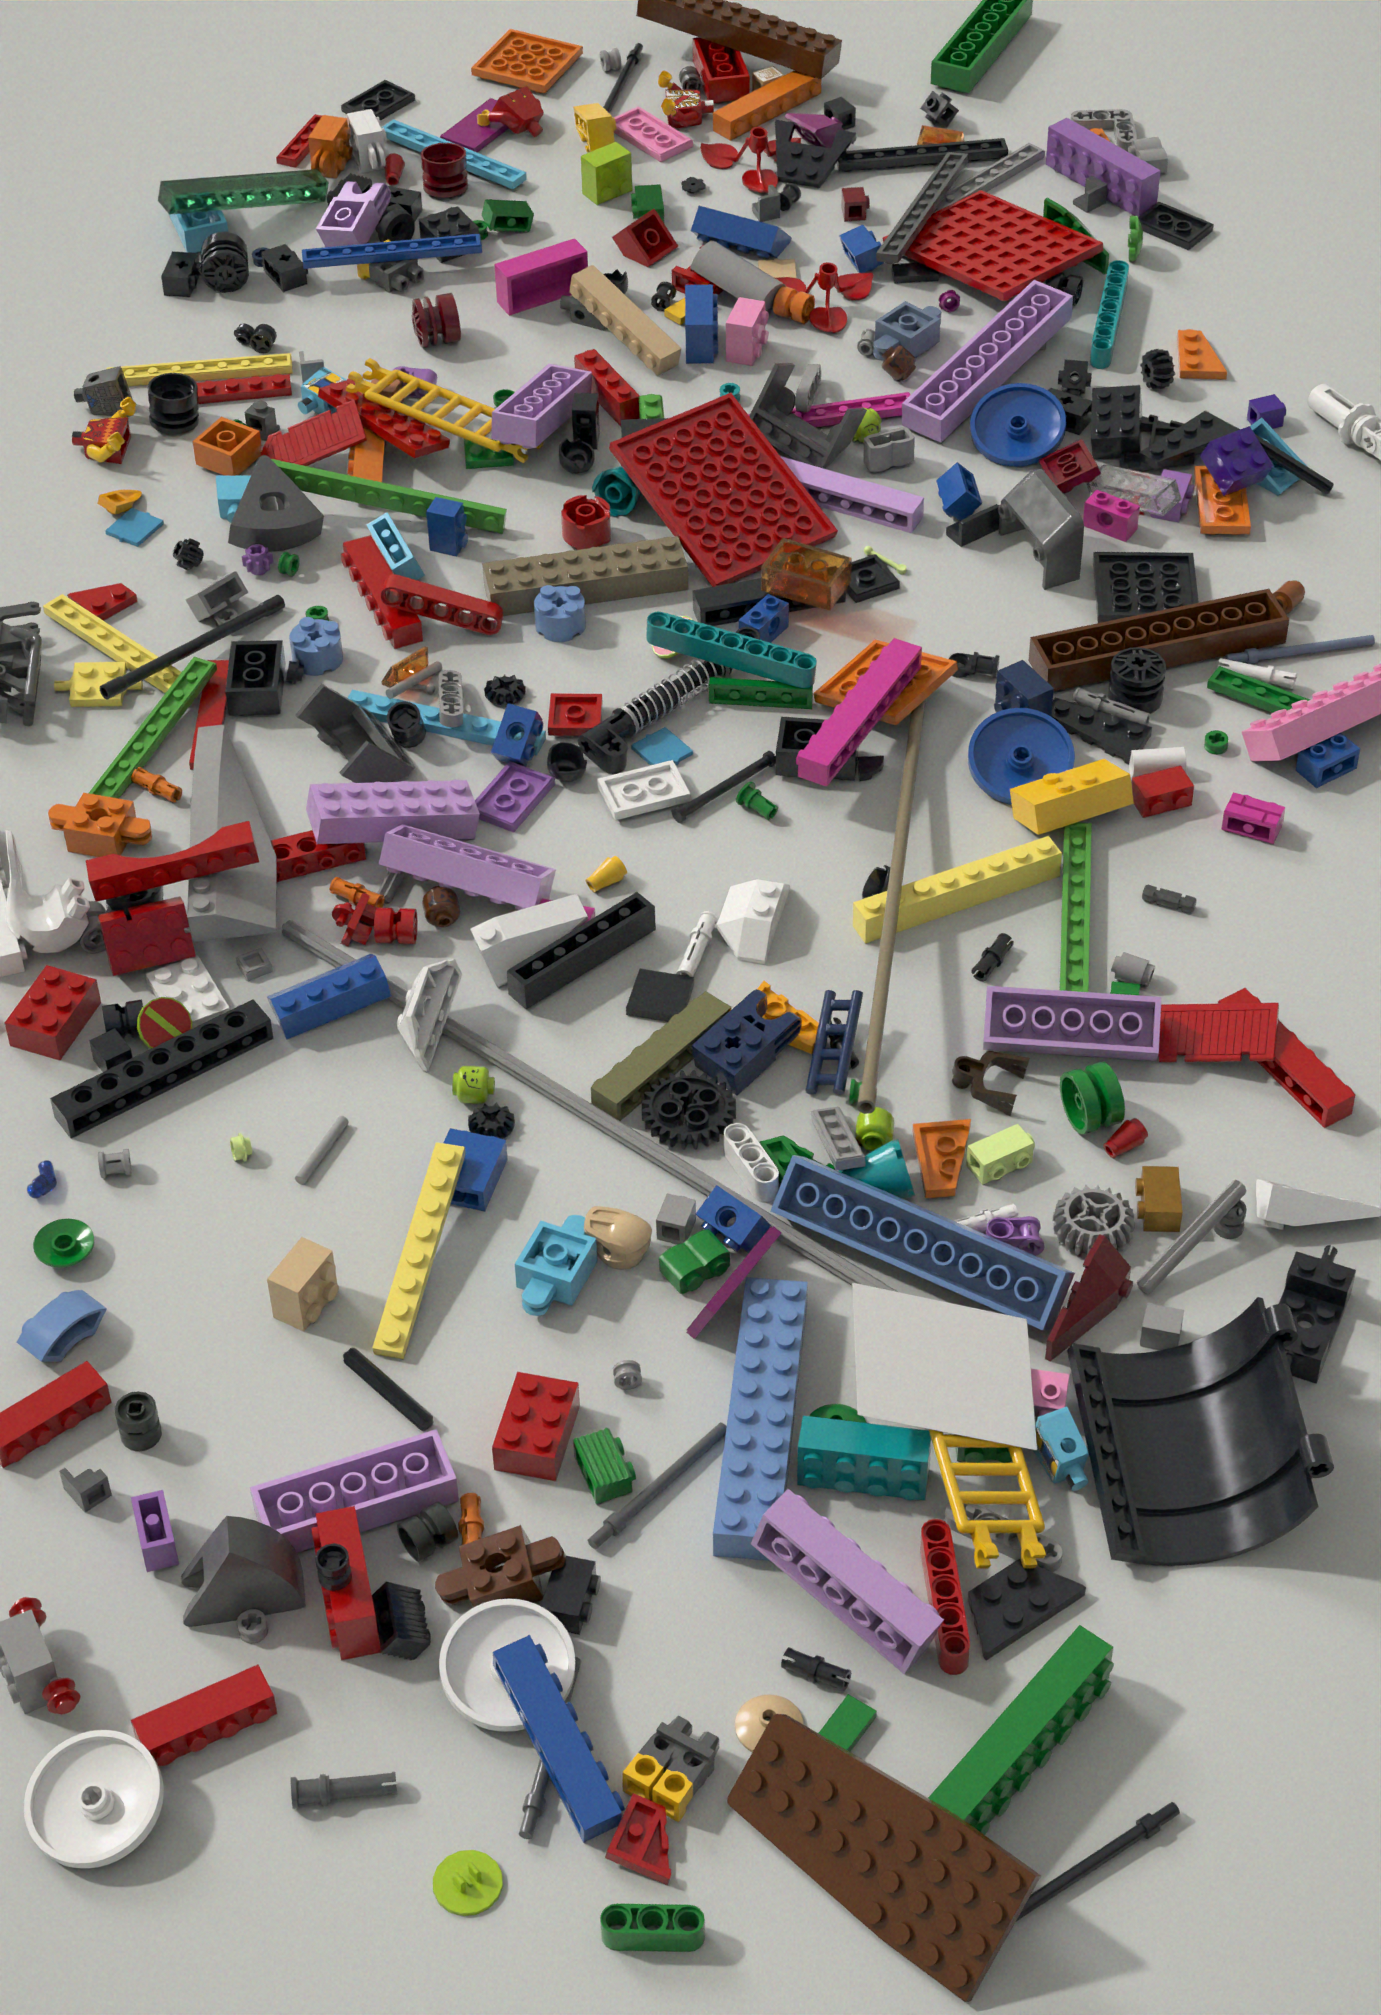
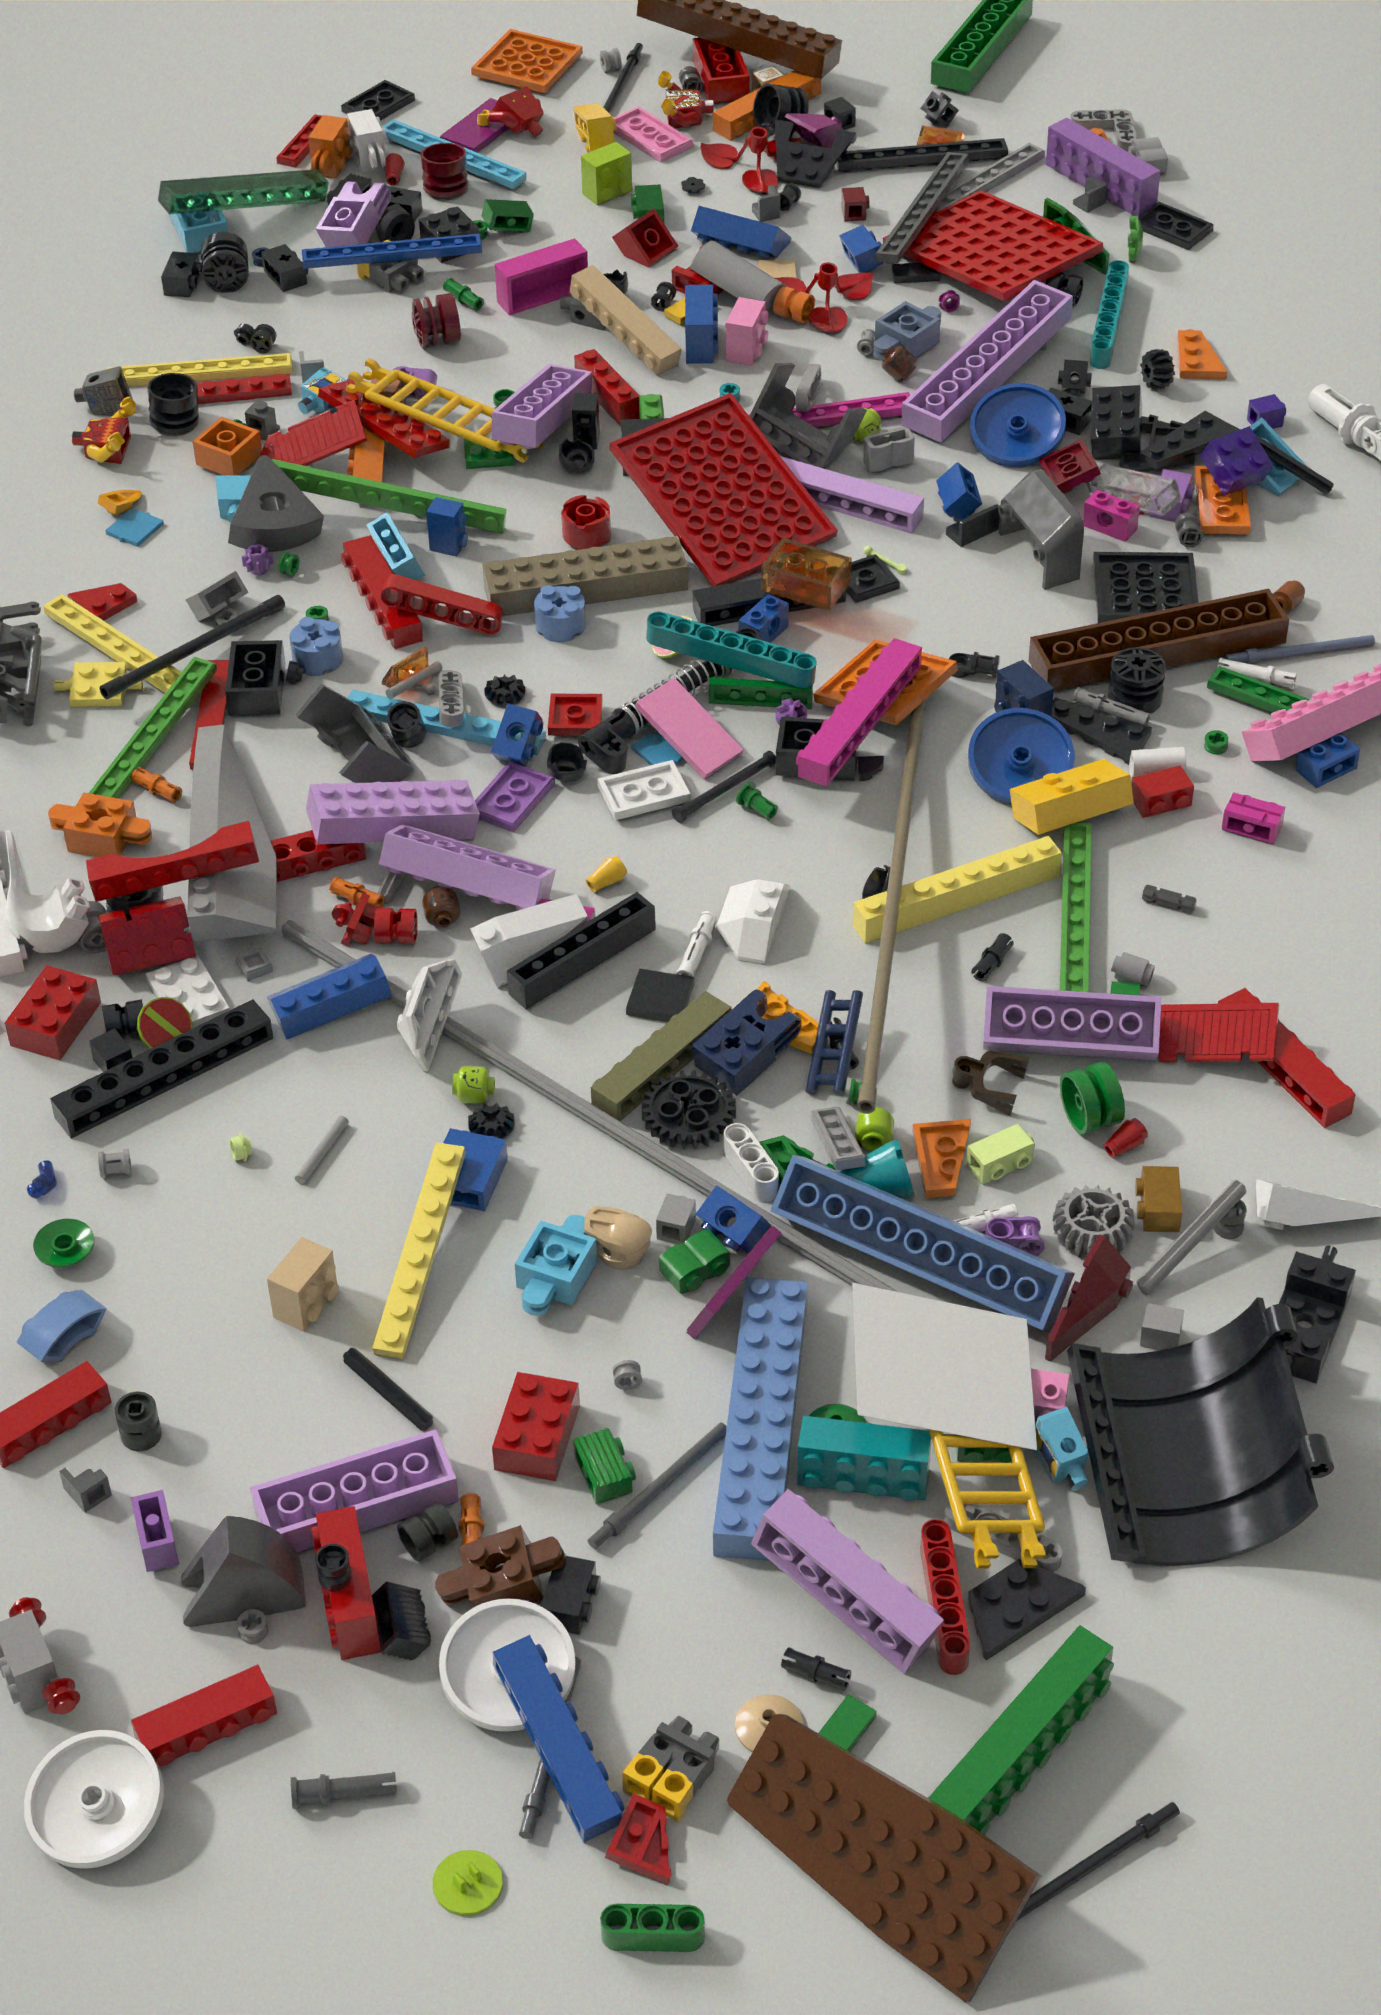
(188, 553): black gear -> none
(463, 294): none -> green pin
(617, 490): teal cone -> none
(689, 728): none -> bright pink tile
(775, 101): none -> black wheel
(790, 709): none -> medium lavender gear
(1189, 529): none -> dark grey wheel

